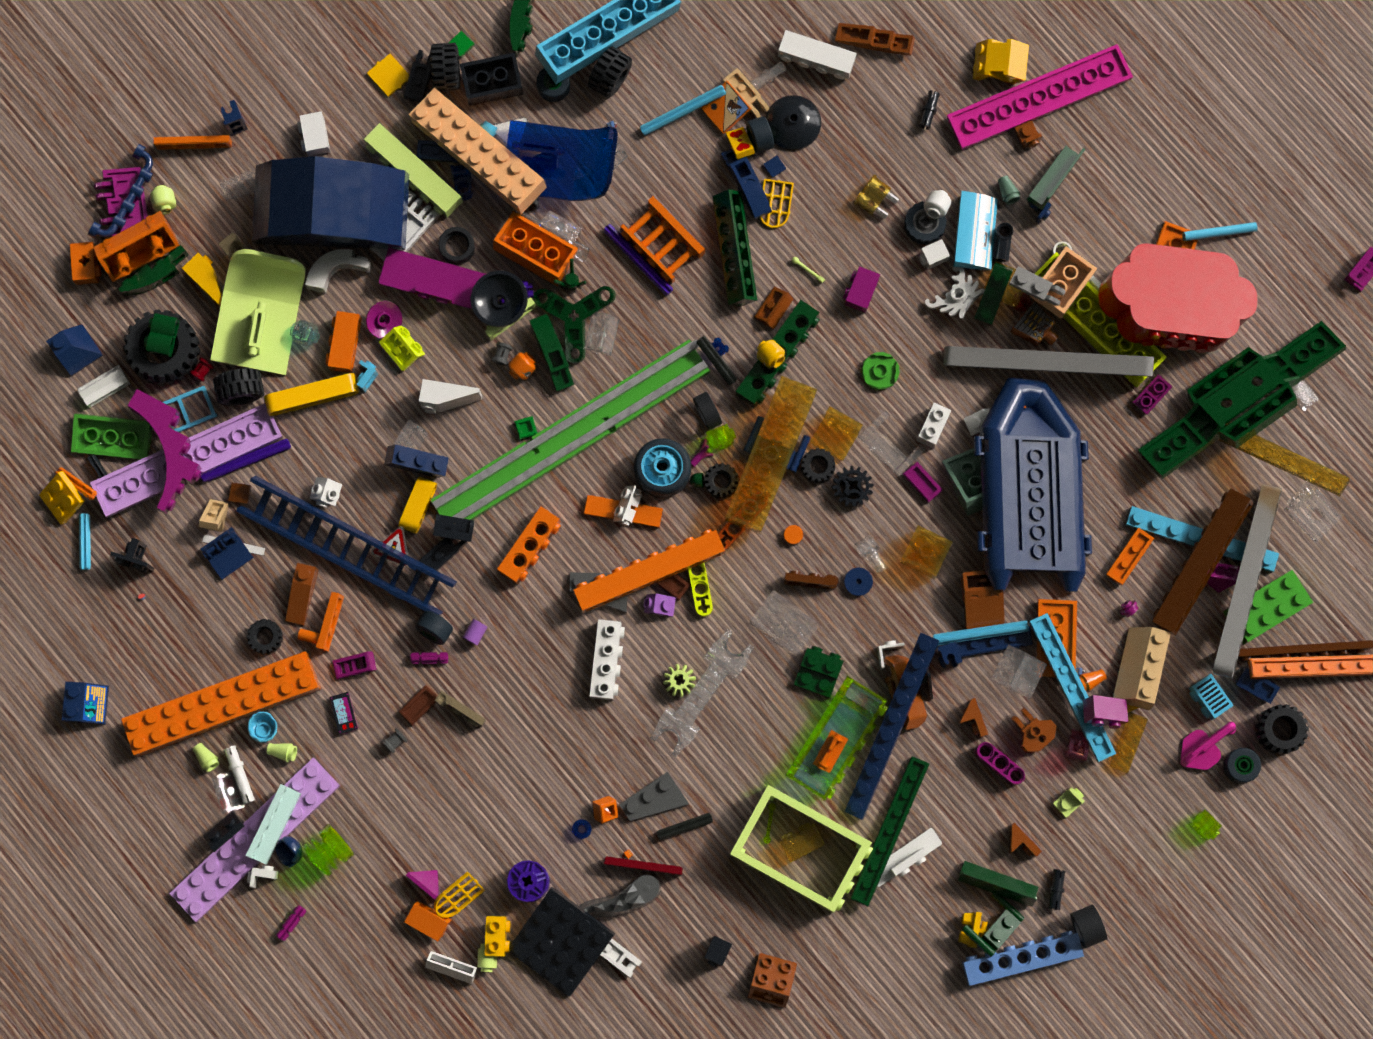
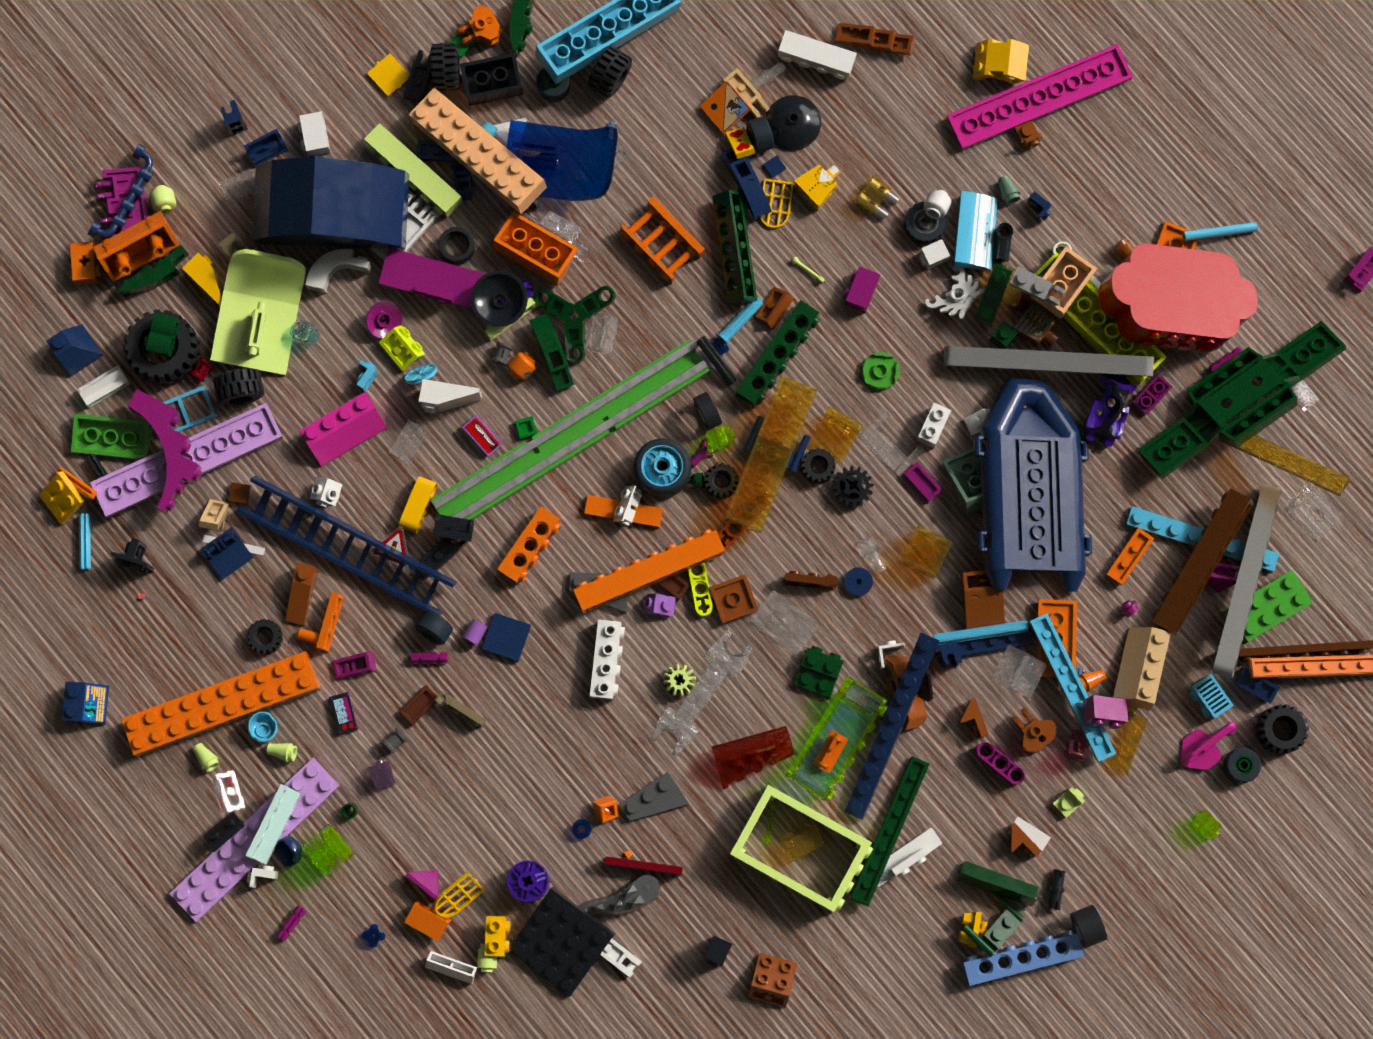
(193, 142): orange tile -> none
(239, 774): white pin -> none
(247, 459): dark purple axle -> none
(266, 147): none -> dark blue hinge
(311, 394): yellow beam -> none
(343, 342): orange brick -> none
(343, 429): none -> dark pink slope
(345, 809): none -> dark green hinge
(378, 935): none -> clear blue plate
(383, 774): none -> clear purple brick
(416, 461): dark blue brick -> none
(422, 372): none -> medium azure wheel
(481, 435): none -> slope
(483, 25): none -> orange hinge
(506, 637): none -> dark blue tile
(571, 280): dark green plant -> none
(637, 259): dark purple axle -> none
(683, 110): medium azure axle -> none
(684, 826): pearl dark grey axle -> none
(733, 599): none -> dark orange plate
(739, 321): none -> medium azure axle
(751, 754): none -> clear red wedge
(770, 353): yellow head -> none
(793, 534): orange tile -> none
(817, 185): none -> yellow torso
(929, 110): black pin -> none
(1003, 335): none -> dark green brick
(1033, 833): none -> white sticker
(1054, 177): panel -> none
(1106, 423): none -> dark purple hips
(1123, 248): none -> dark orange cone
(1226, 358): none -> magenta axle

